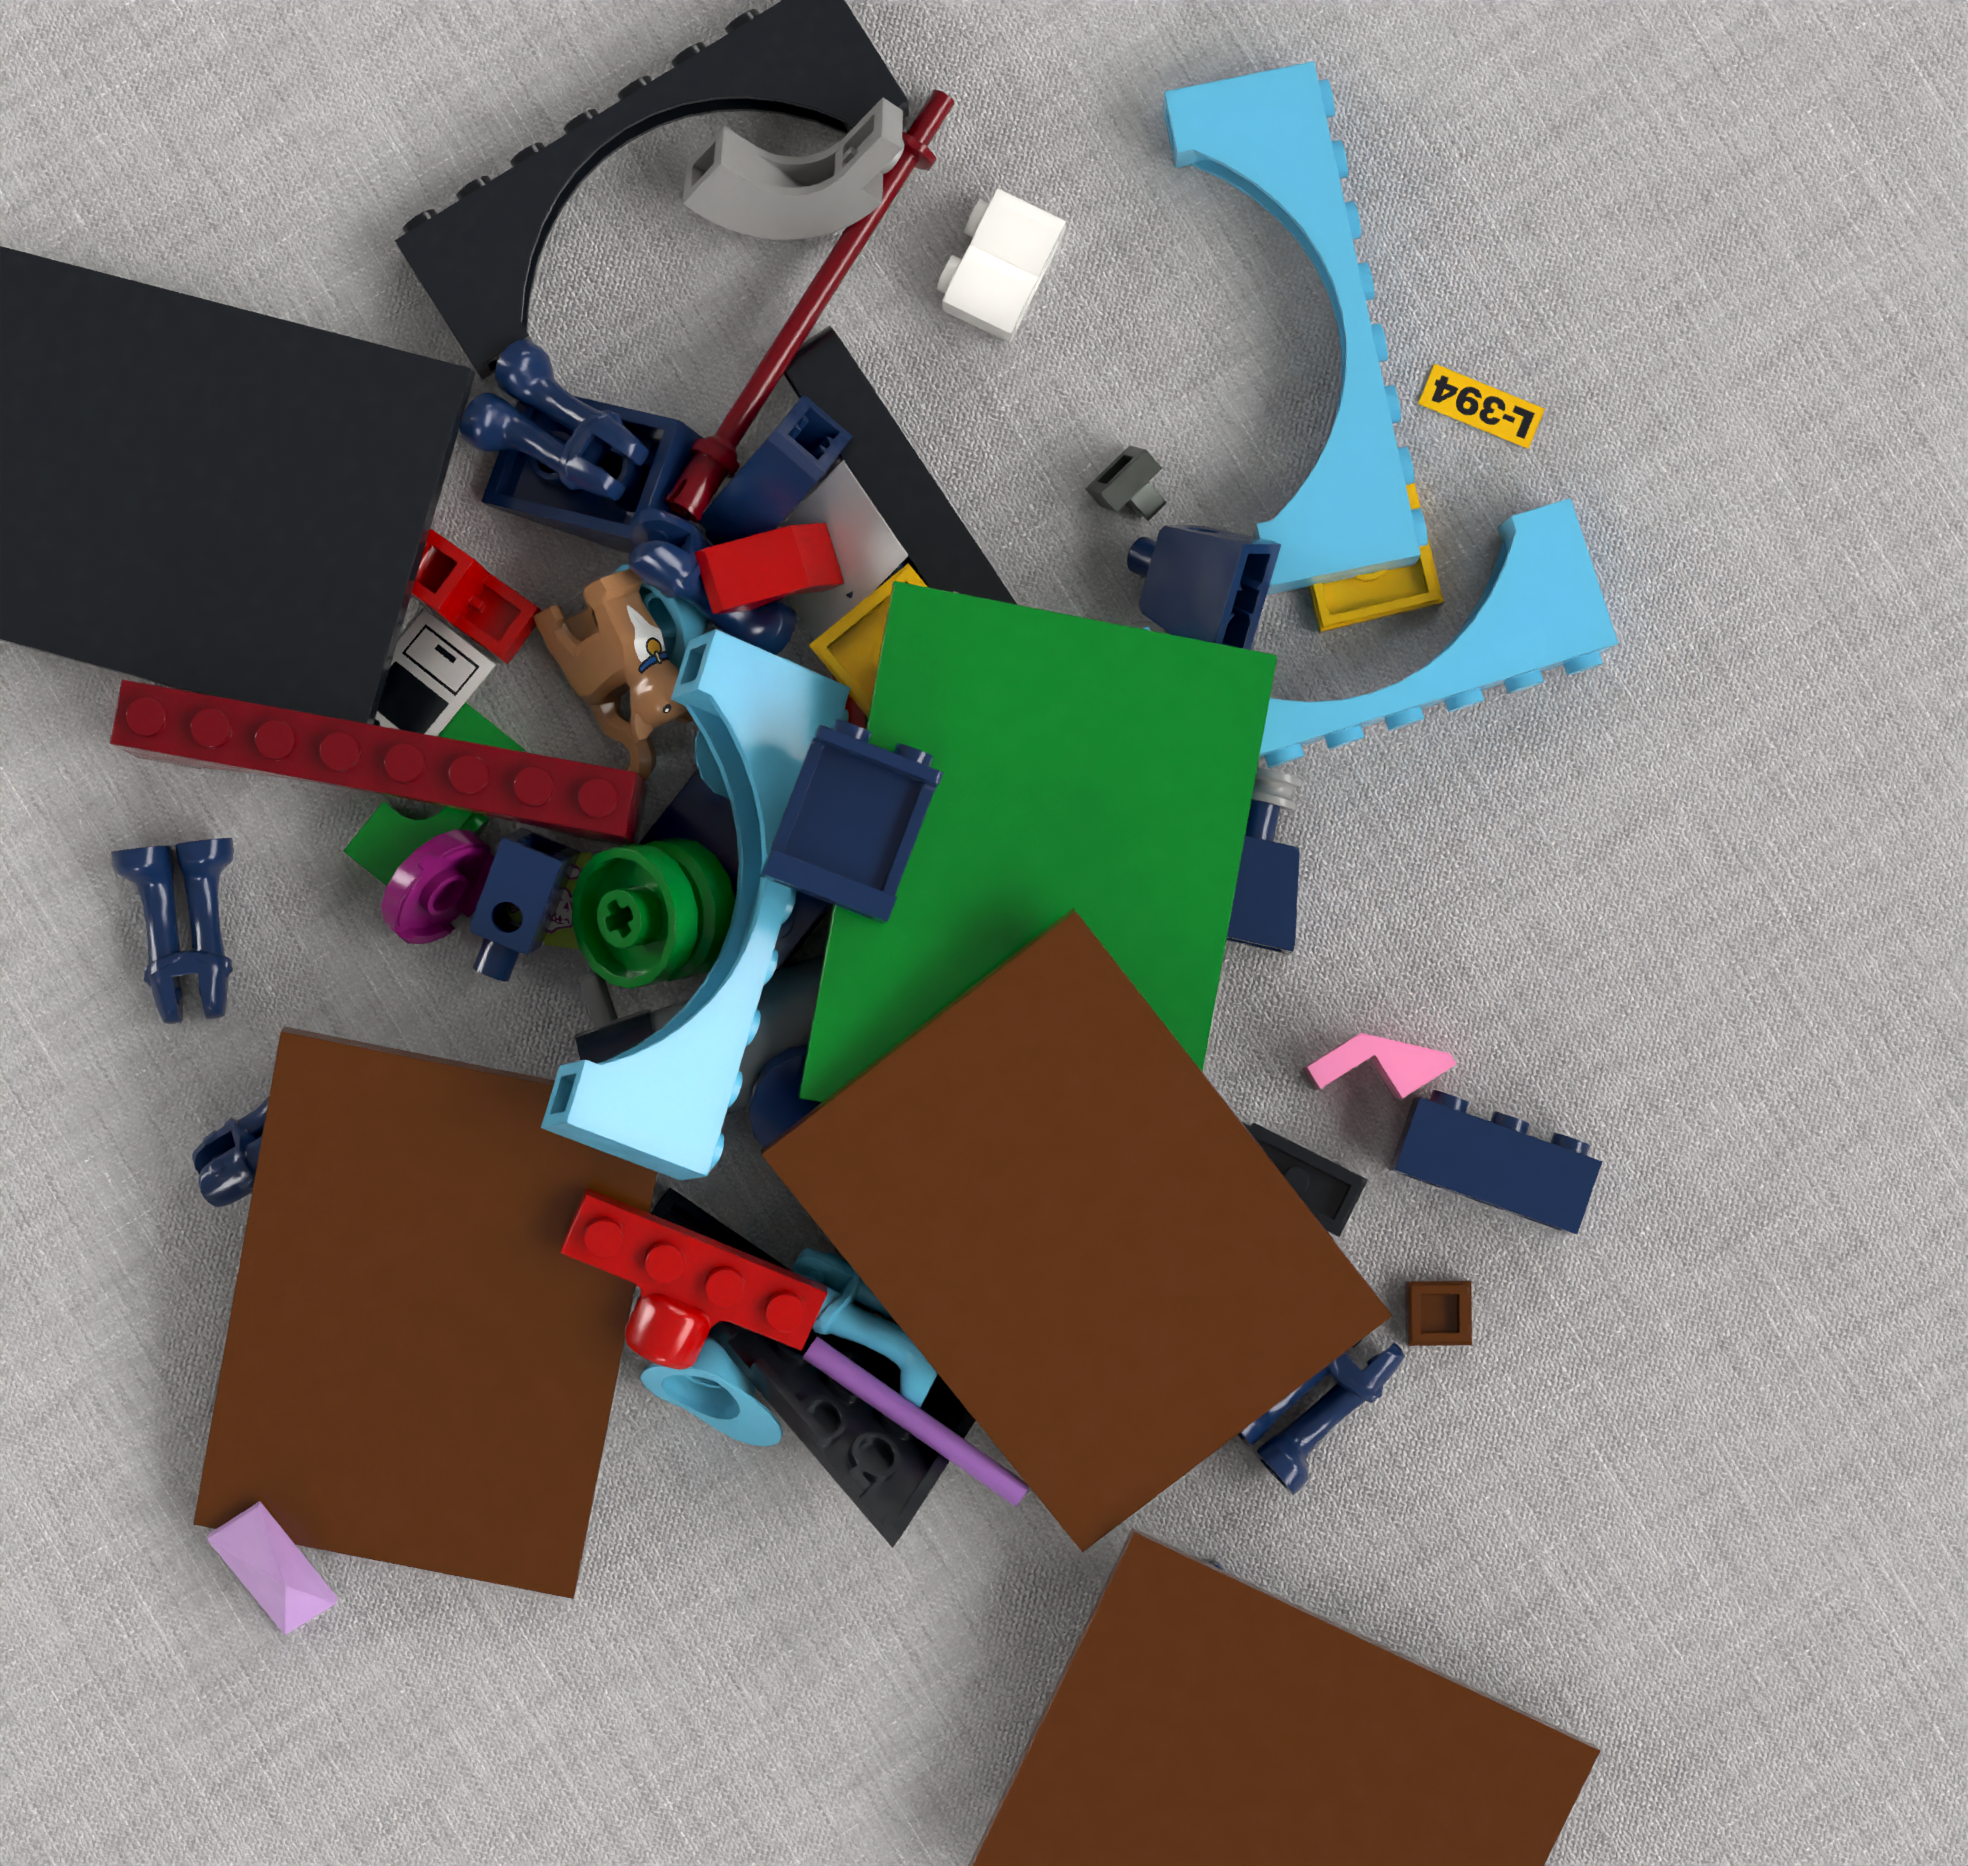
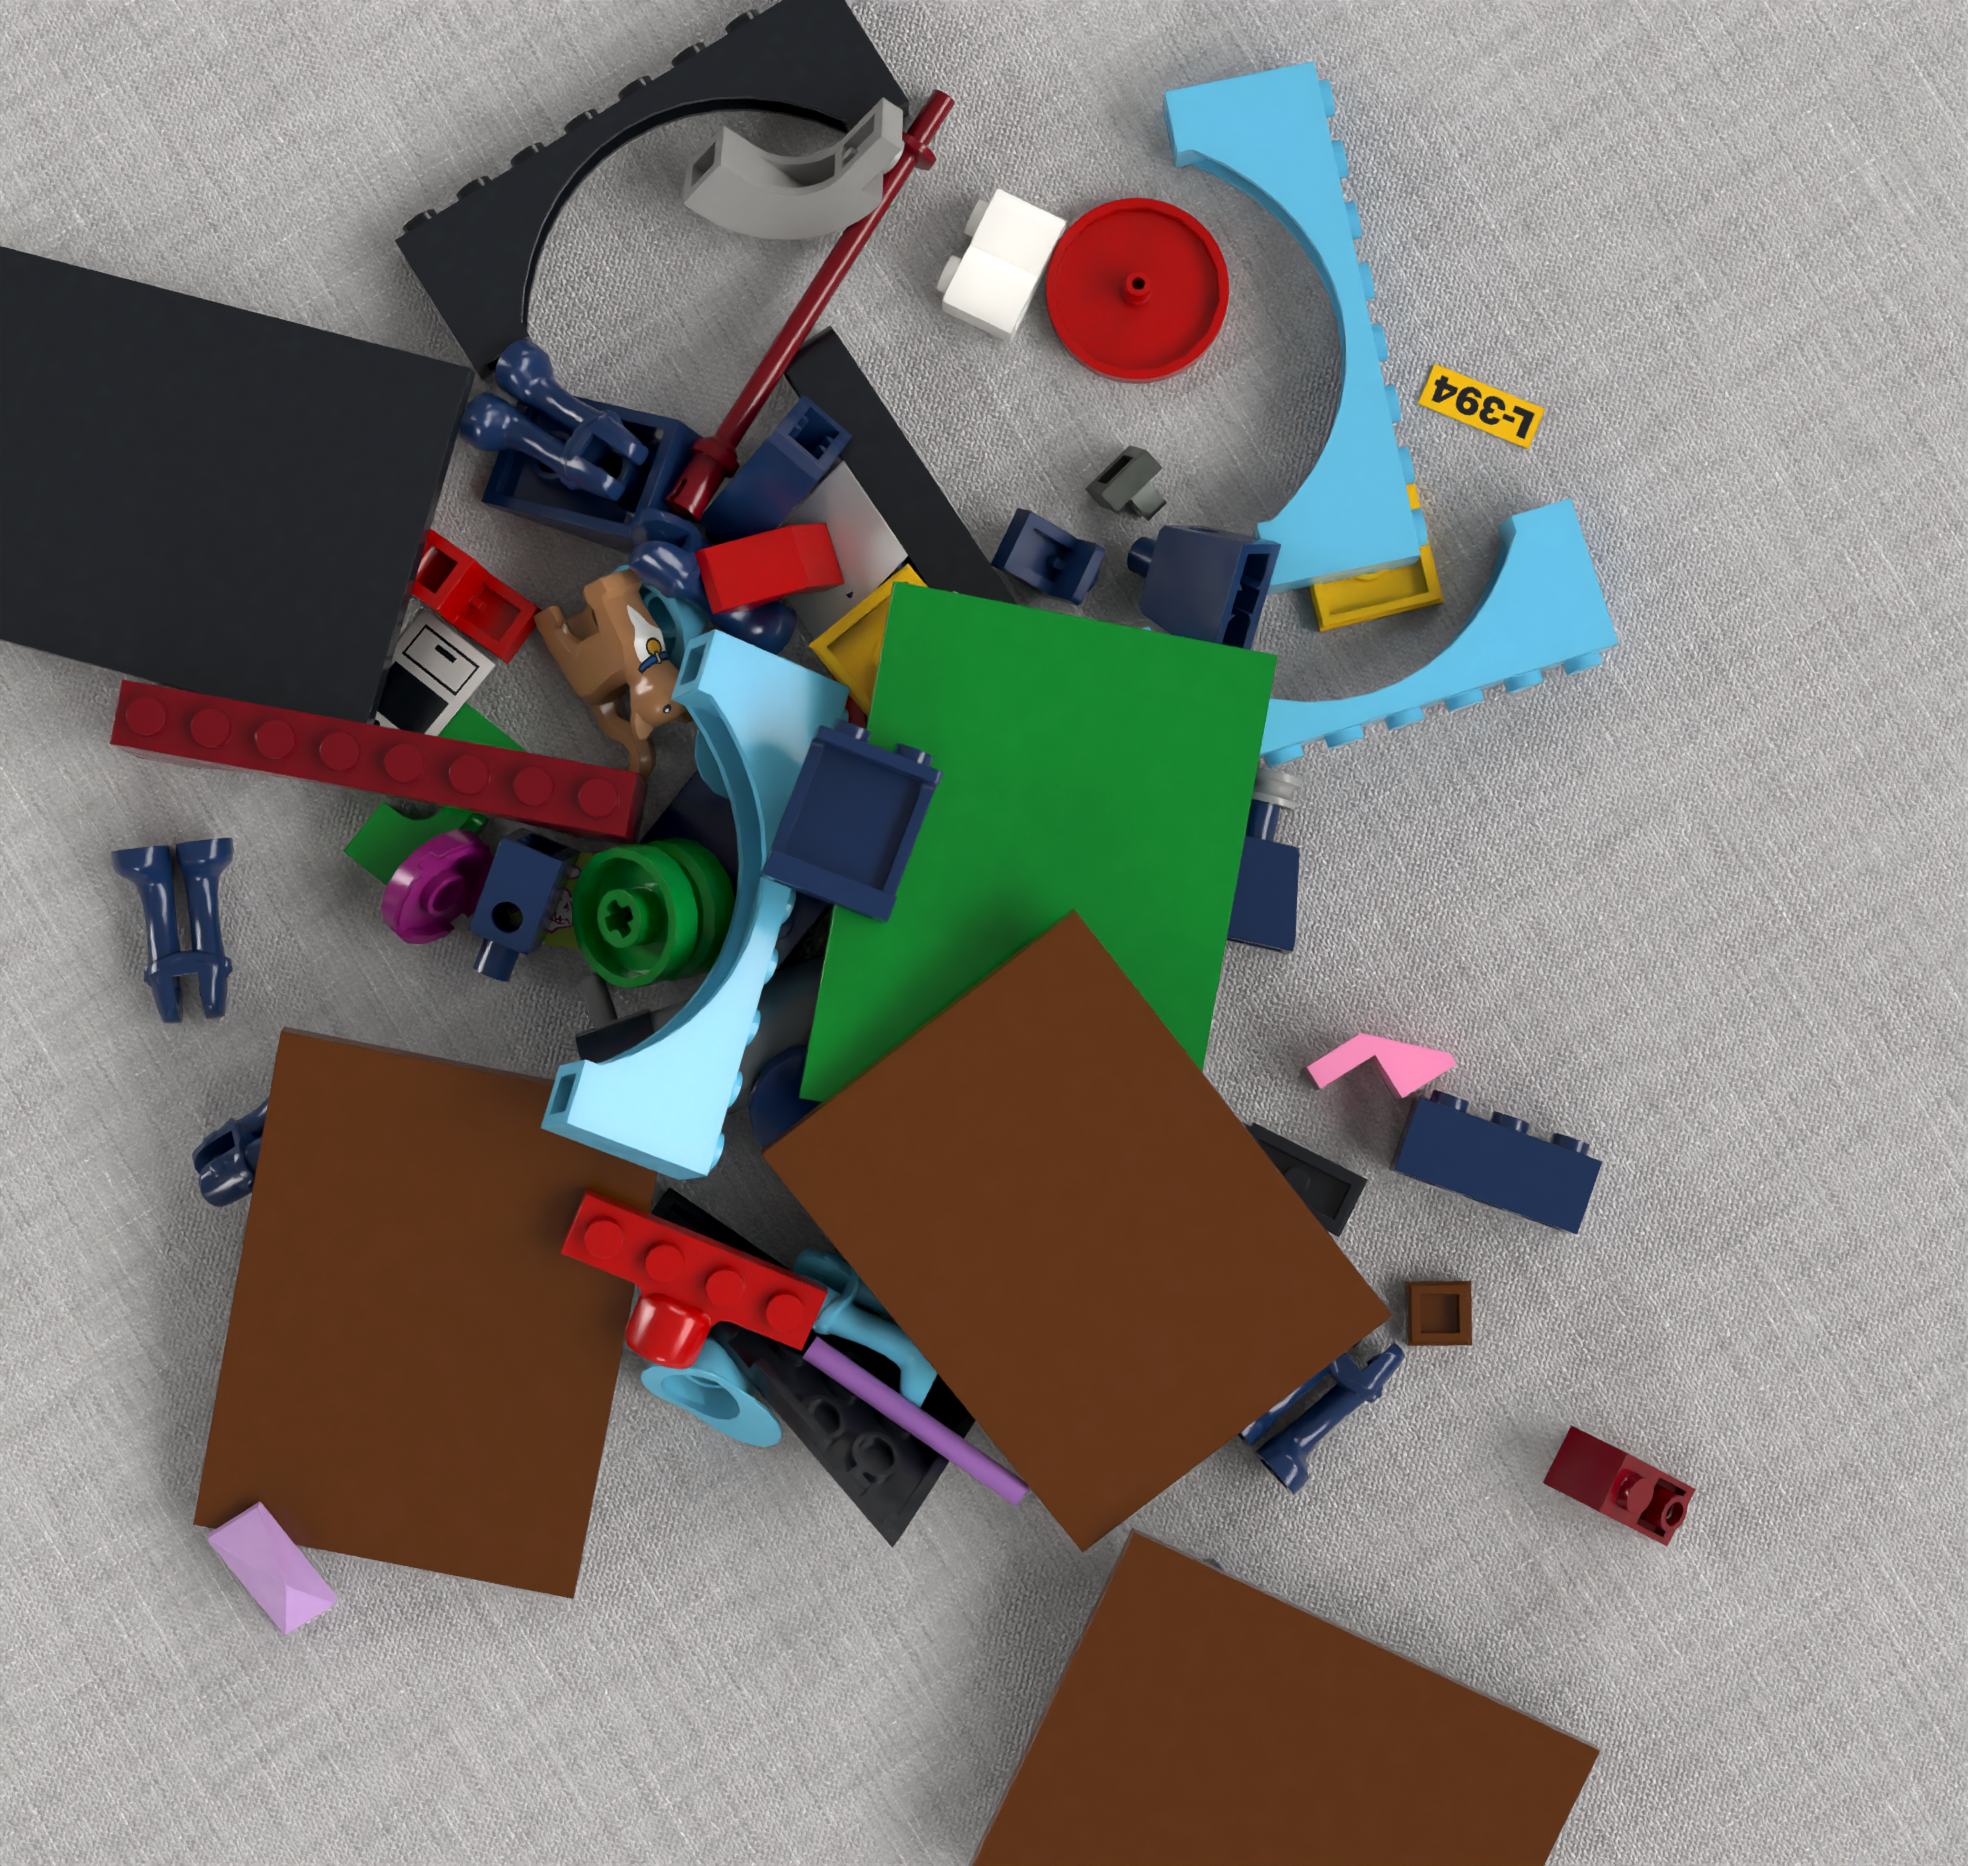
(1048, 558): none -> dark blue bracket
(1137, 290): none -> red piece
(1619, 1485): none -> dark red slope

